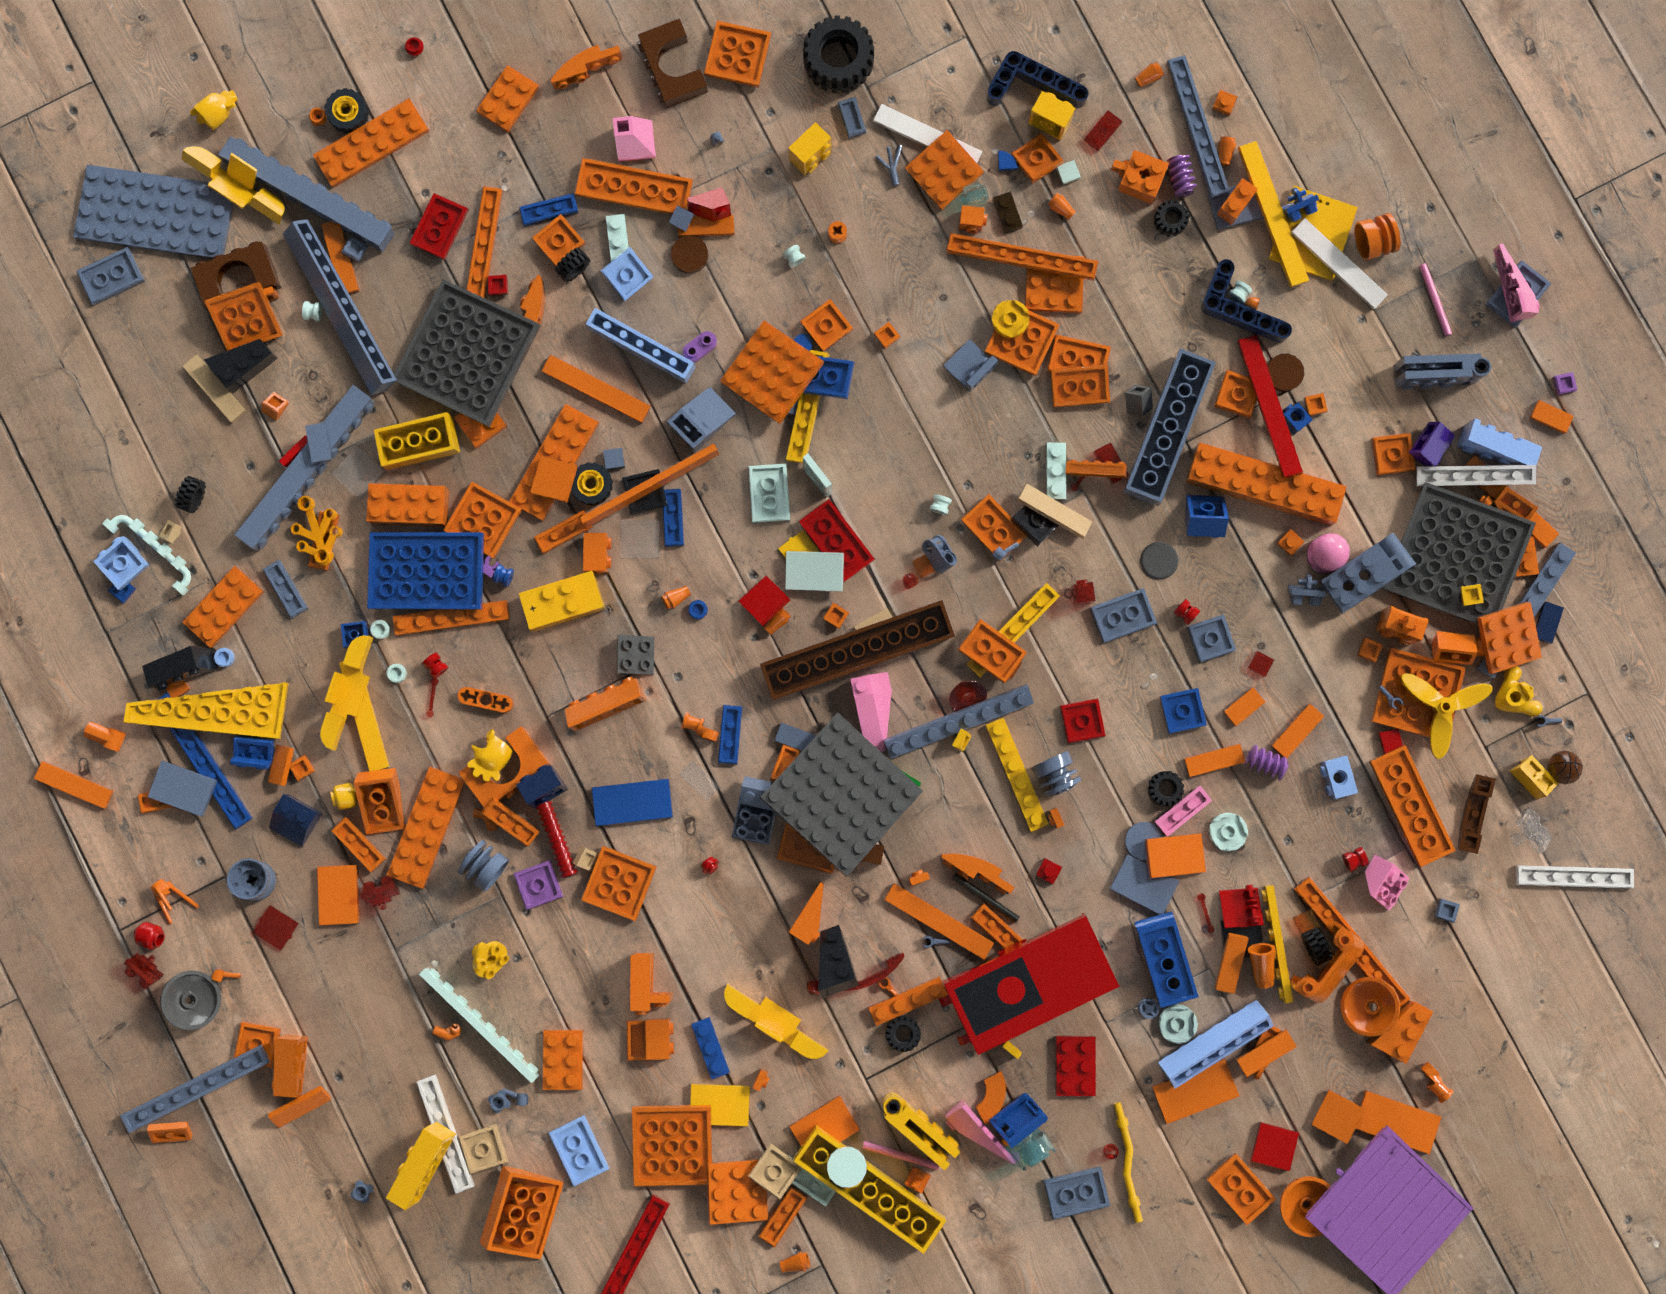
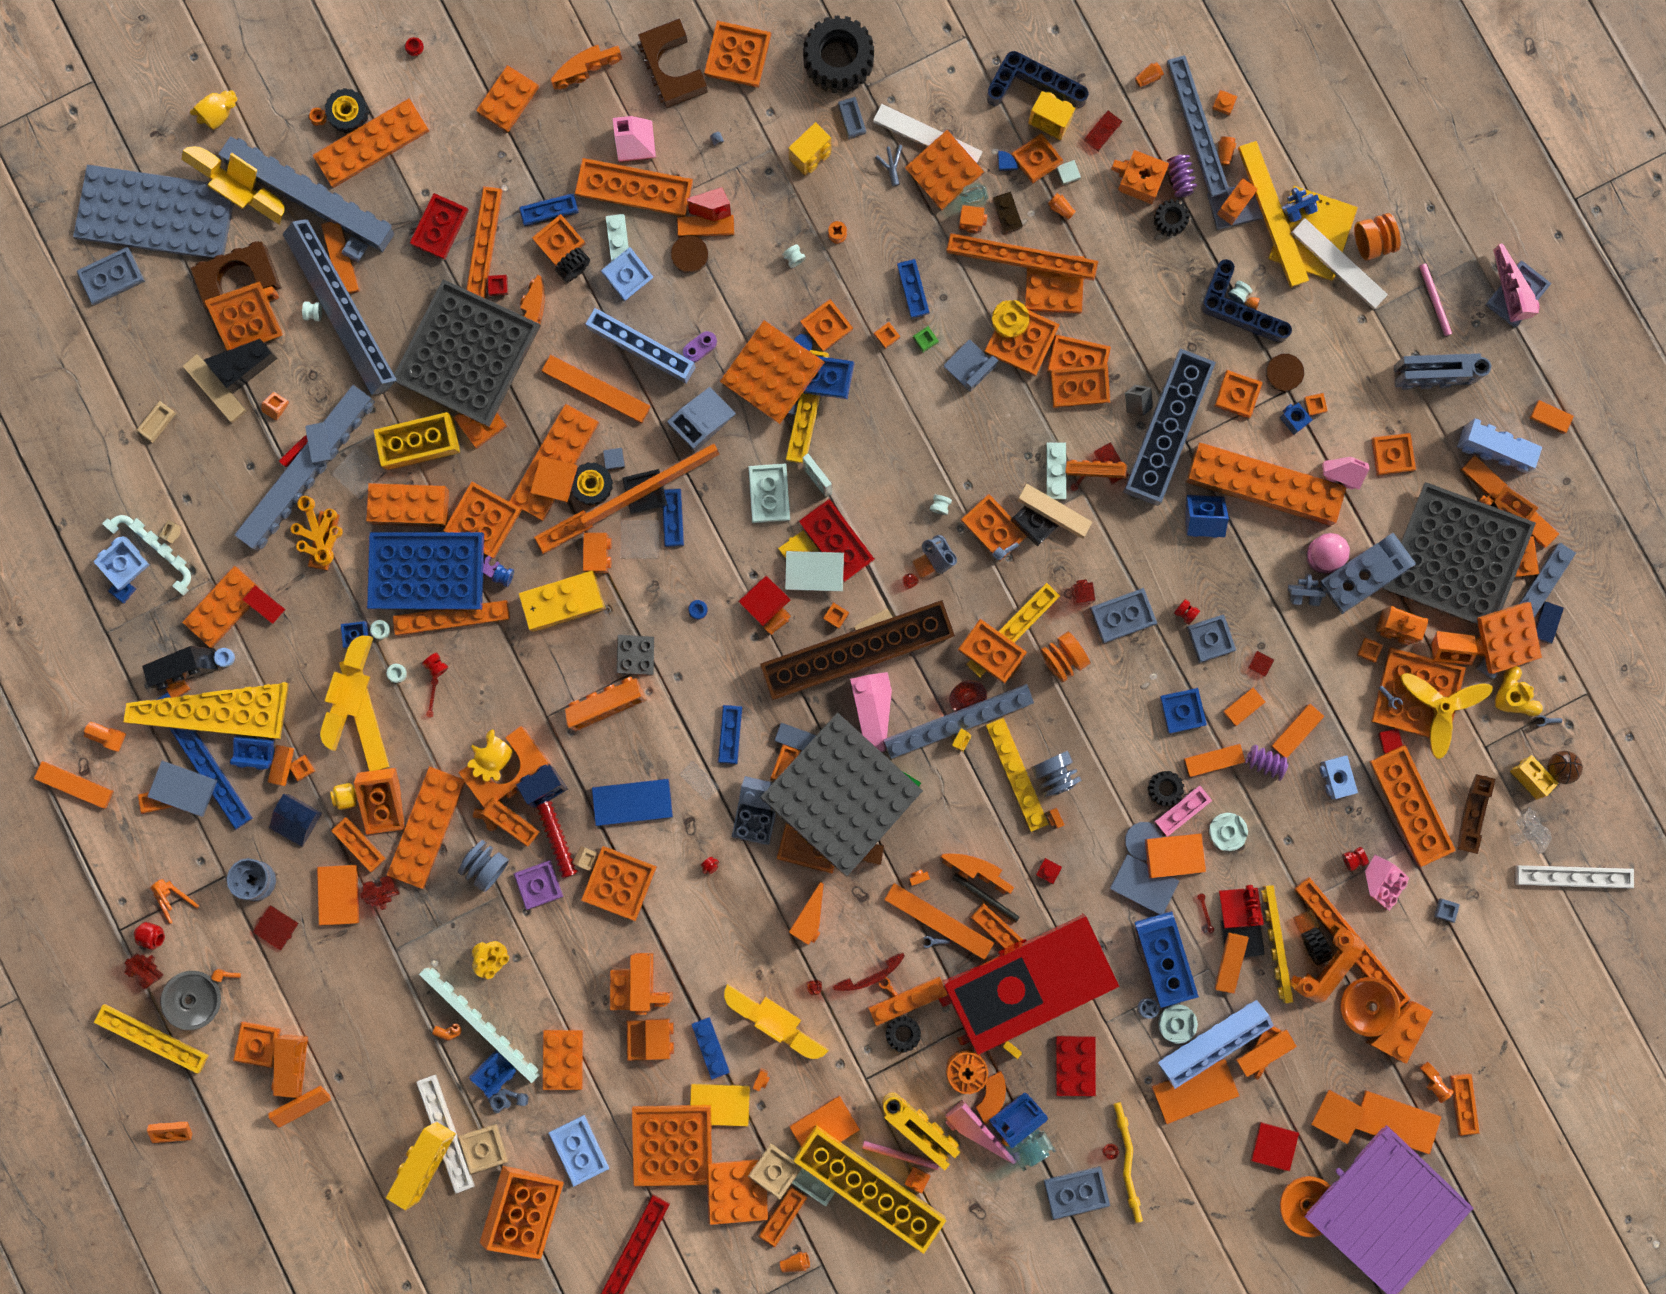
(151, 1038): none -> yellow plate
(156, 421): none -> tan tile
(190, 494): black tyre -> none
(195, 1088): sand blue plate -> none
(263, 604): none -> red tile
(285, 589): sand blue tile -> none
(356, 1194): sand blue plate -> none
(493, 1073): none -> blue bracket
(498, 708): orange beam -> none
(620, 989): none -> orange brick
(674, 597): orange cone -> none
(681, 218): sand blue tile -> none
(697, 725): orange connector -> none
(835, 963): black wedge -> none
(846, 1167): light aqua tile -> none
(913, 288): none -> blue plate
(925, 339): none -> bright green tile
(956, 1065): none -> orange wheel
(1063, 658): none -> orange wheel
(1082, 720): red tile -> none
(1159, 560): dark grey piece -> none
(1241, 1189): orange plate -> none
(1262, 963): orange plant -> none
(1270, 407): red tile -> none
(1290, 542): orange plate -> none
(1346, 470): none -> bright pink slope
(1432, 444): dark purple brick -> none
(1464, 1104): none -> orange tile
(1471, 595): yellow plate -> none
(1476, 475): white plate -> none
(1564, 383): medium lavender tile -> none

